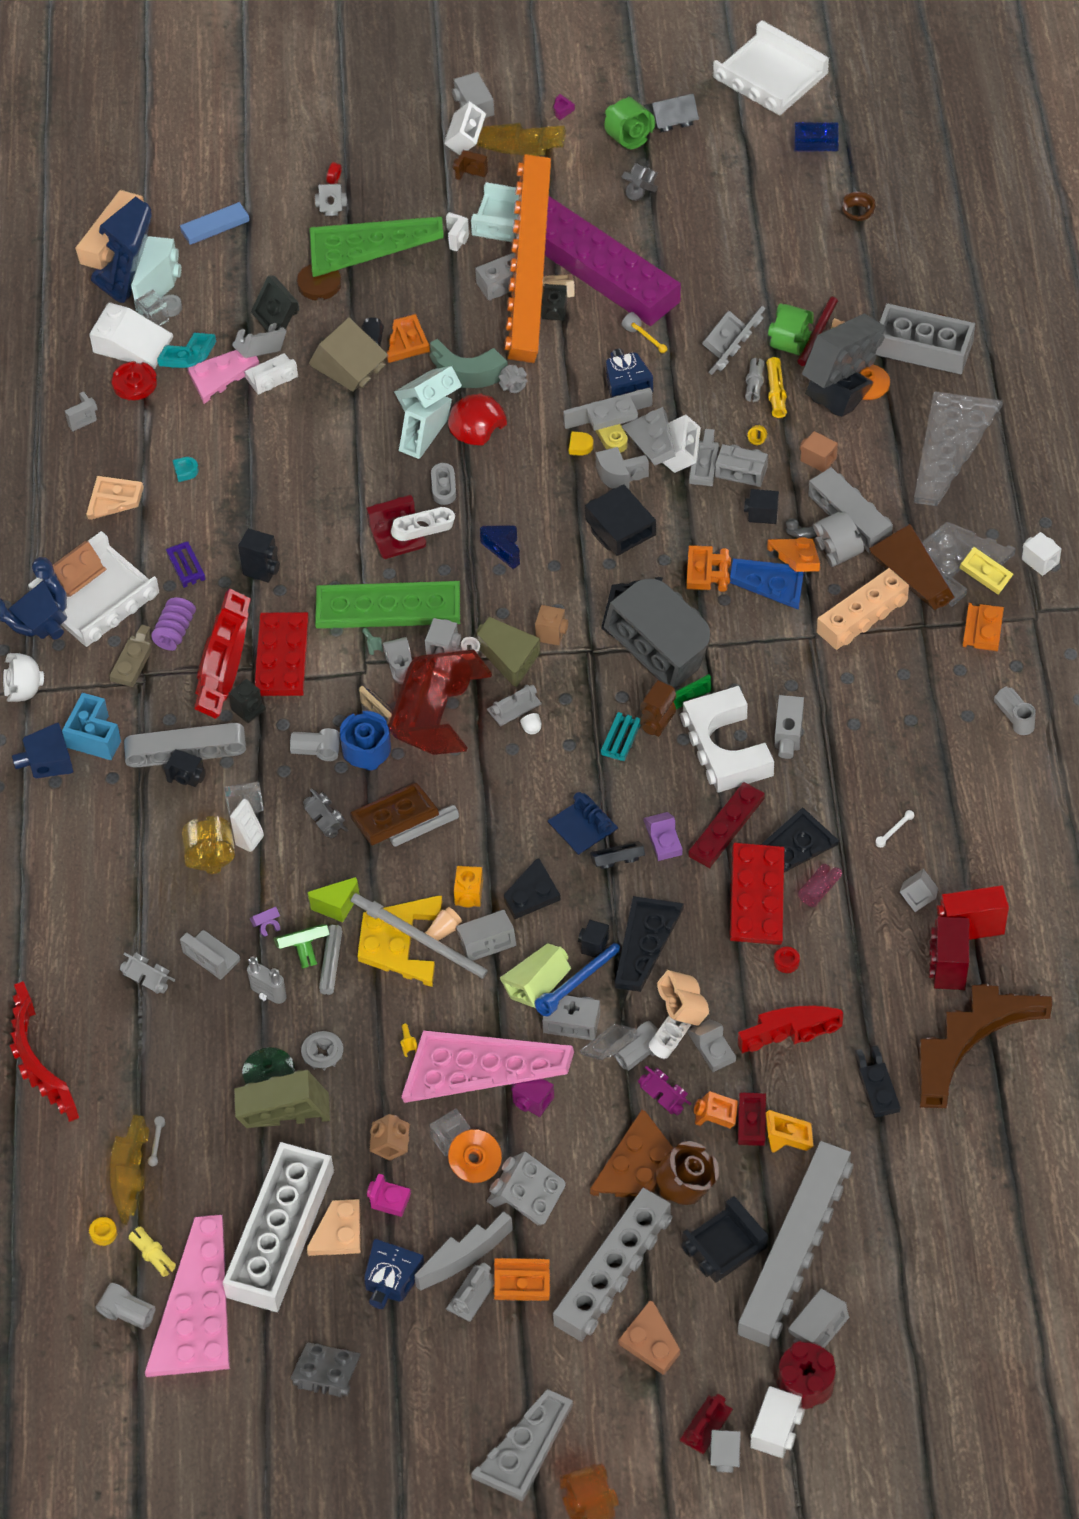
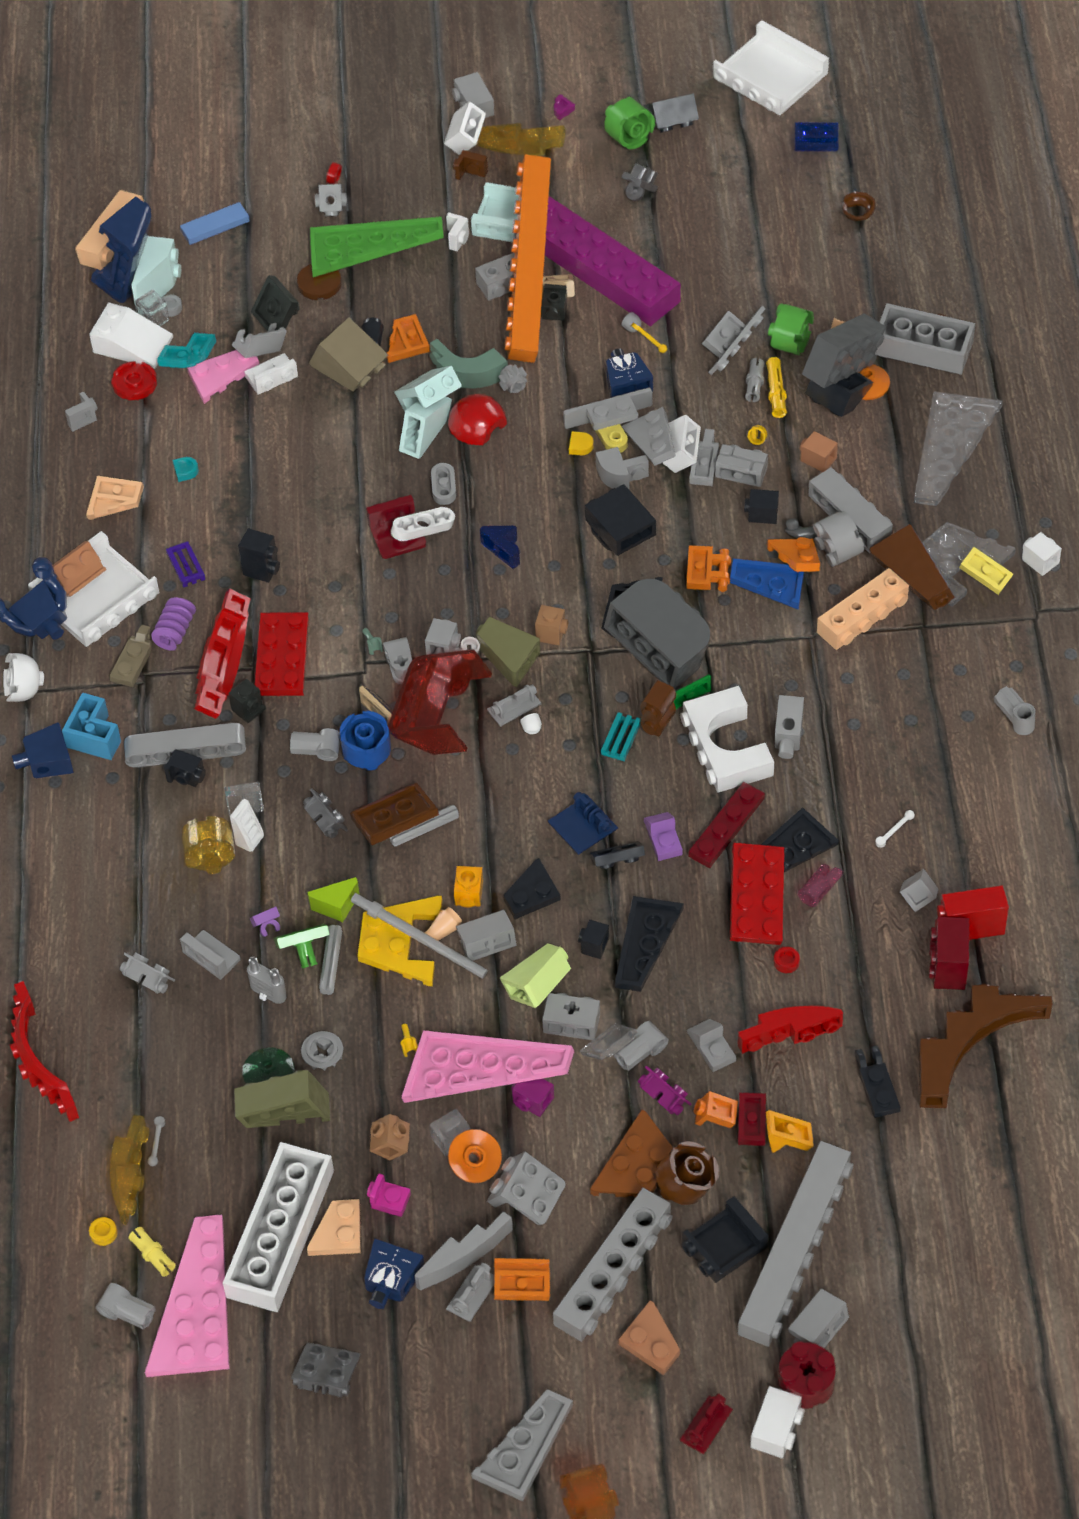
(387, 604): bright green tile -> none
(549, 1002): blue piece -> none
(668, 1037): white beam -> none
(683, 997): light nougat brick -> none
(725, 1450): light grey brick -> none
(817, 330): dark red bar -> none
(983, 627): orange plate -> none

